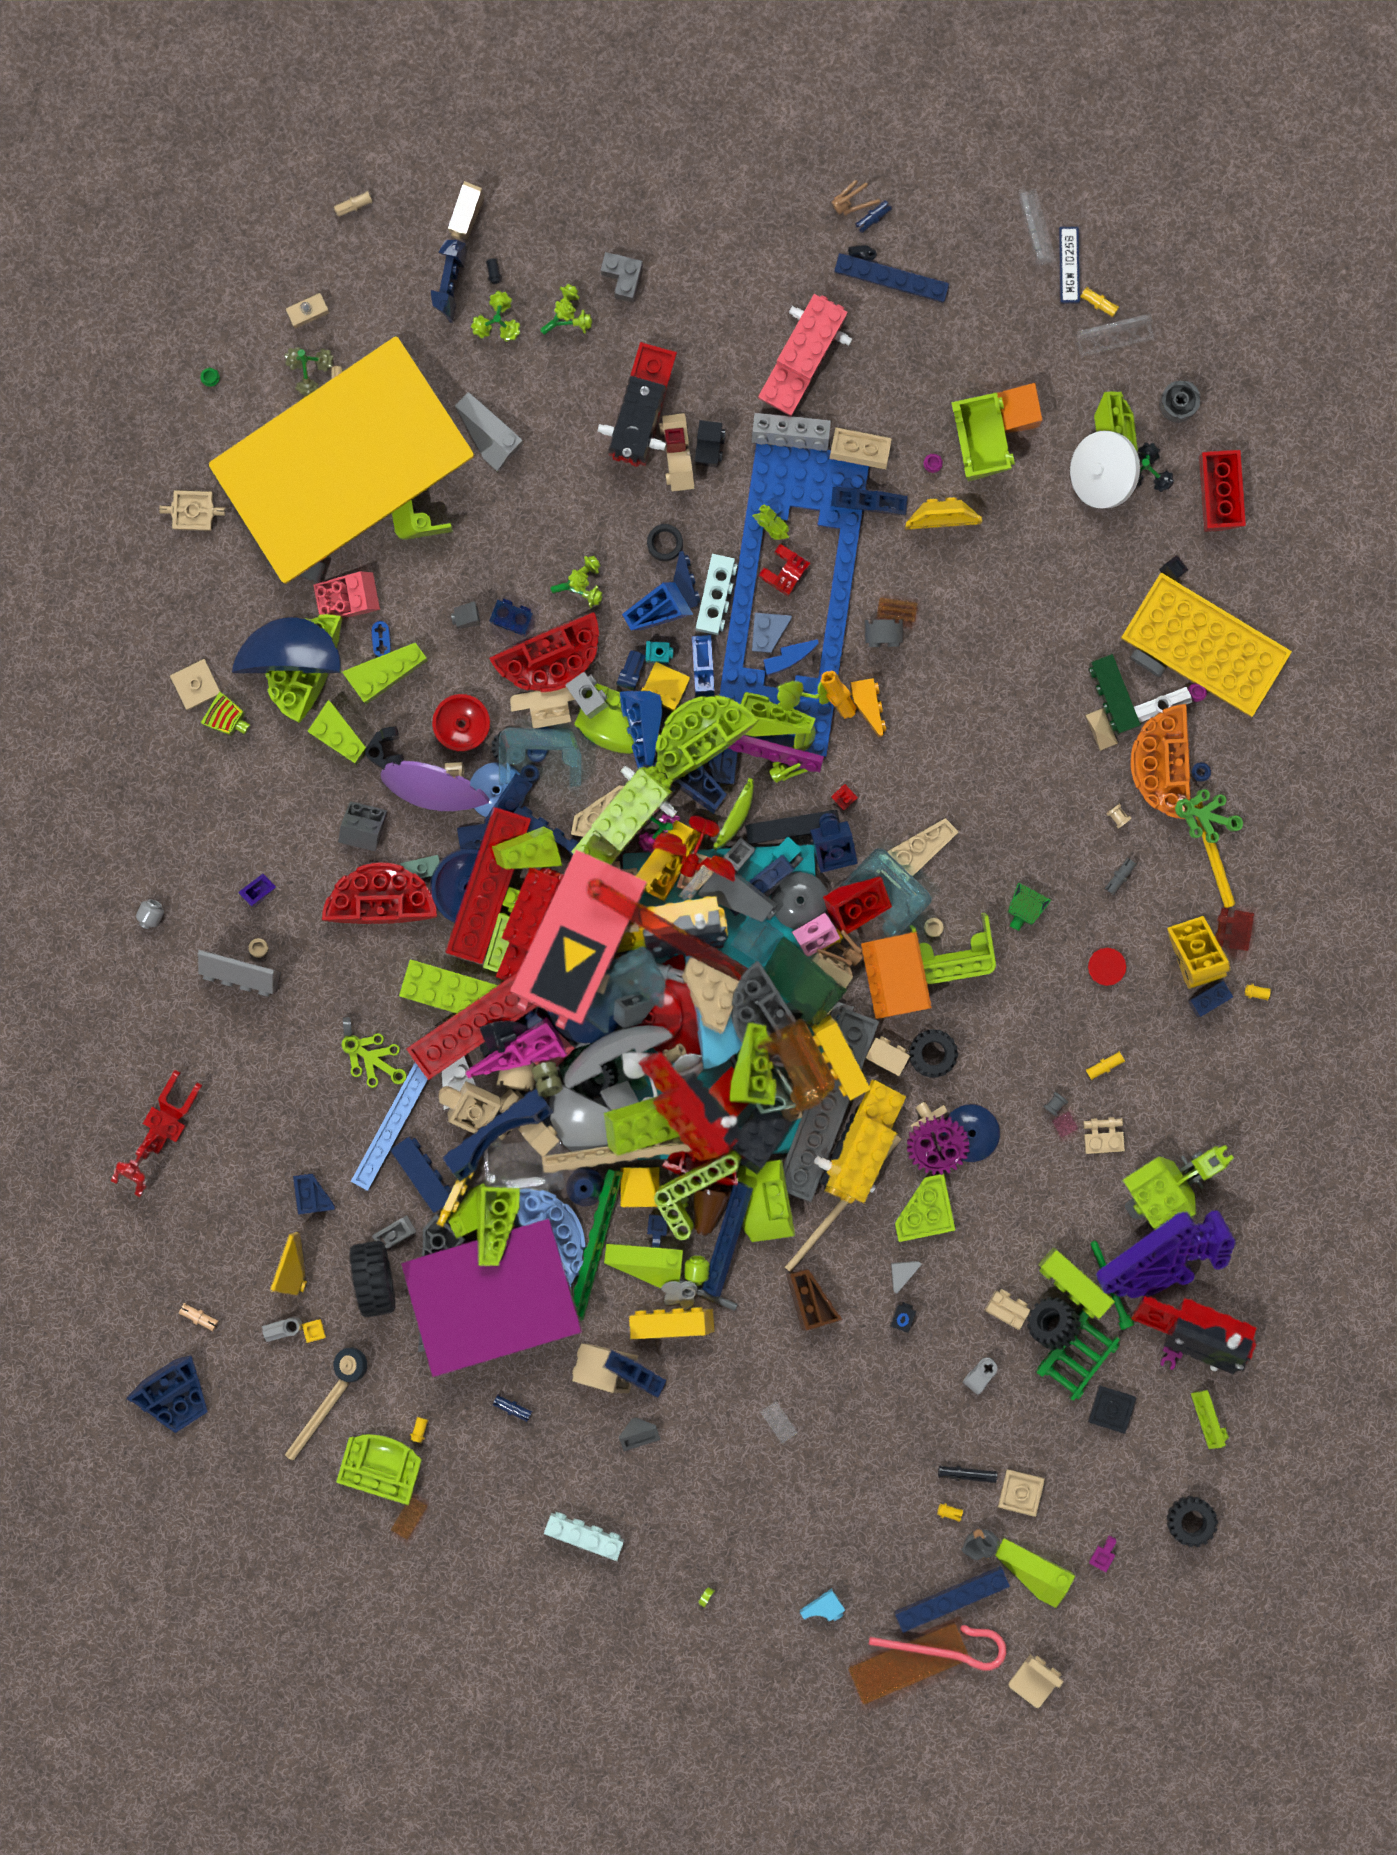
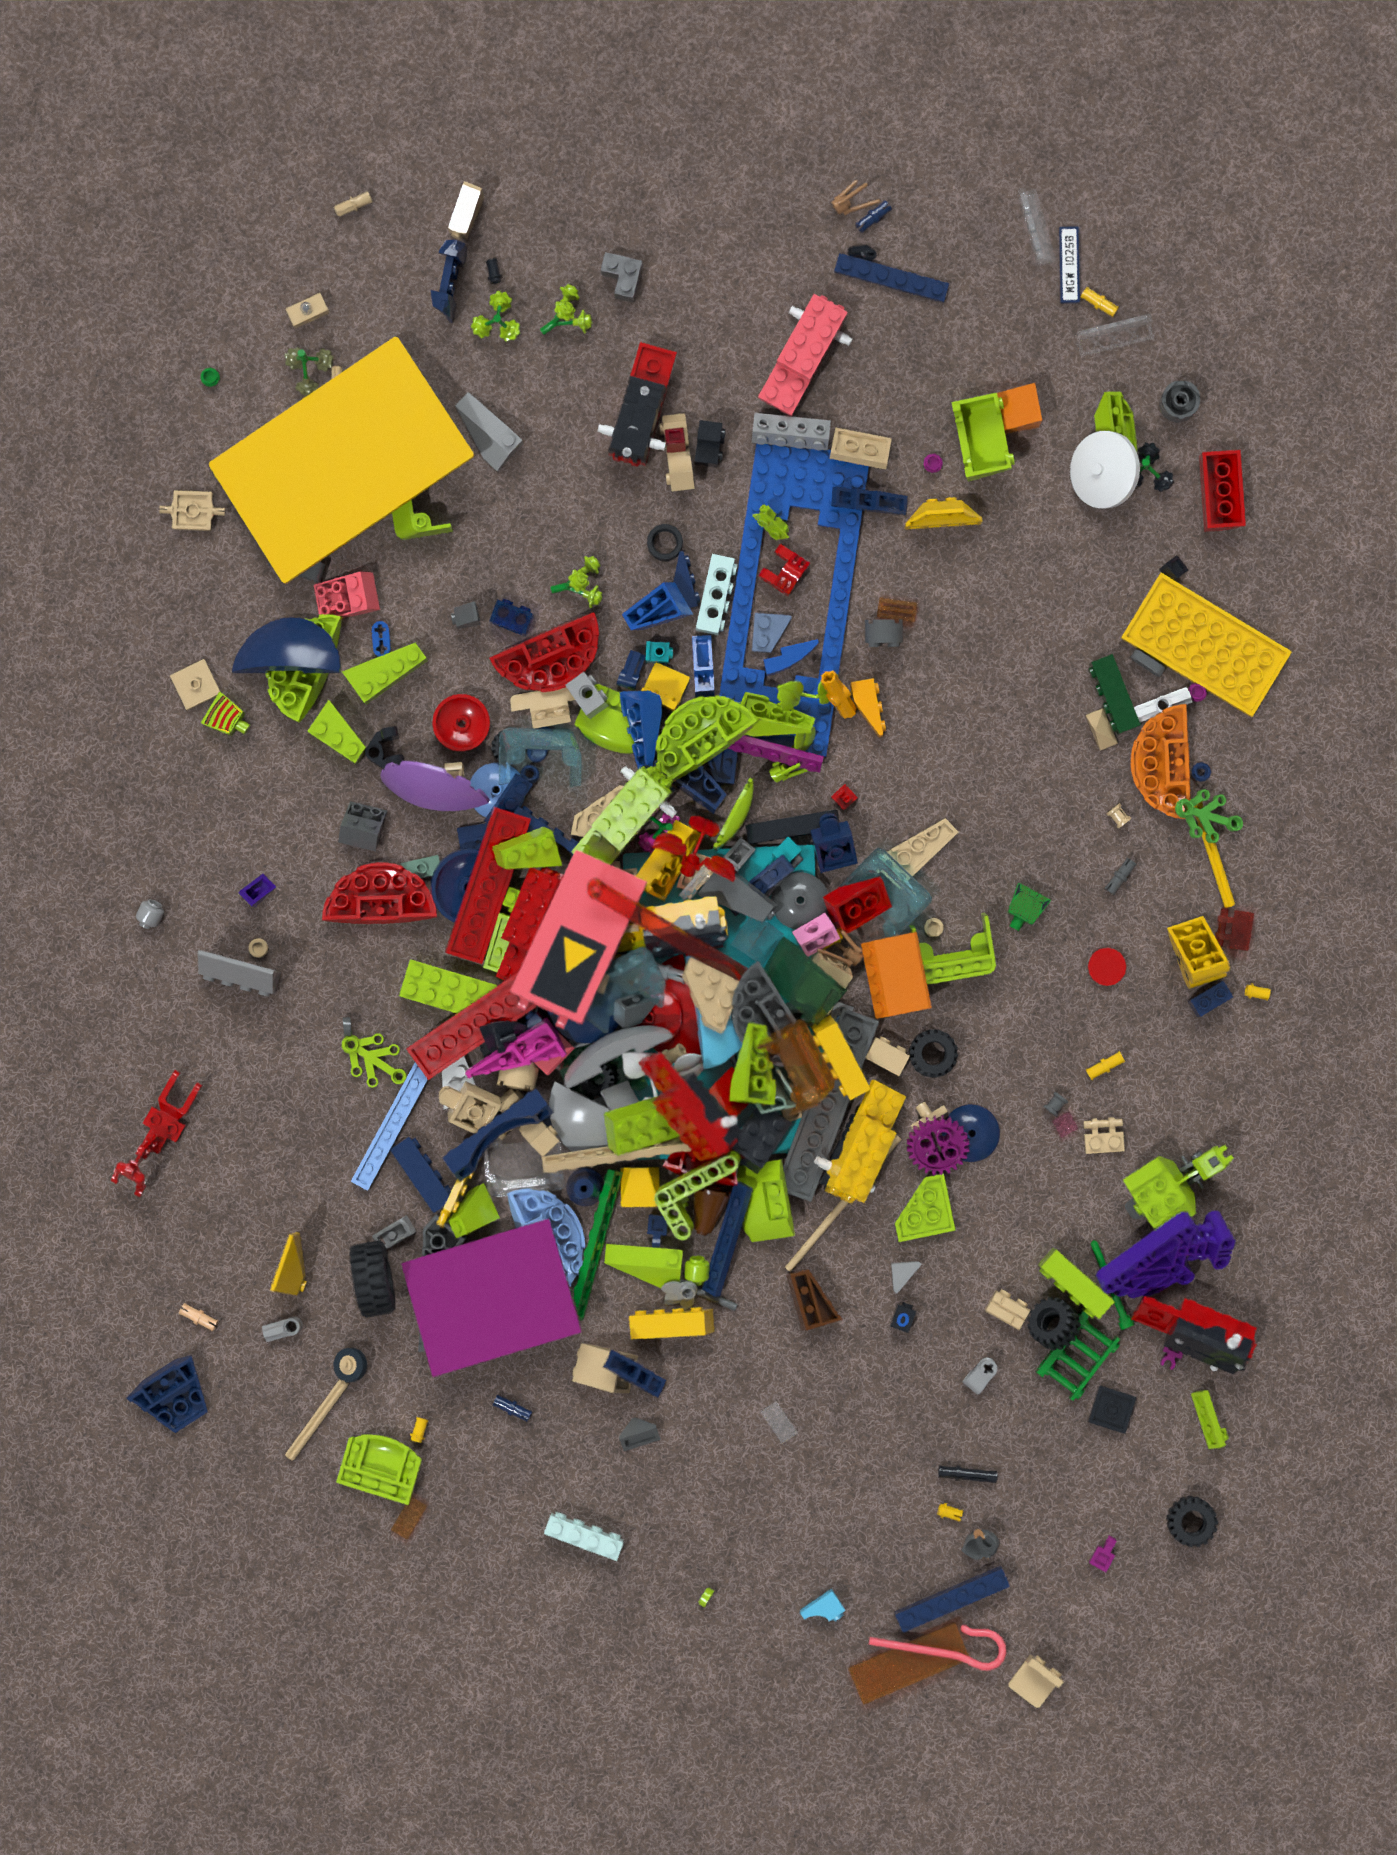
(311, 1195): dark blue wing -> none
(314, 1331): yellow tile -> none
(494, 1221): lime wedge -> none
(546, 1077): olive wheel -> none
(1021, 1492): tan plate -> none
(1038, 1574): lime wedge -> none

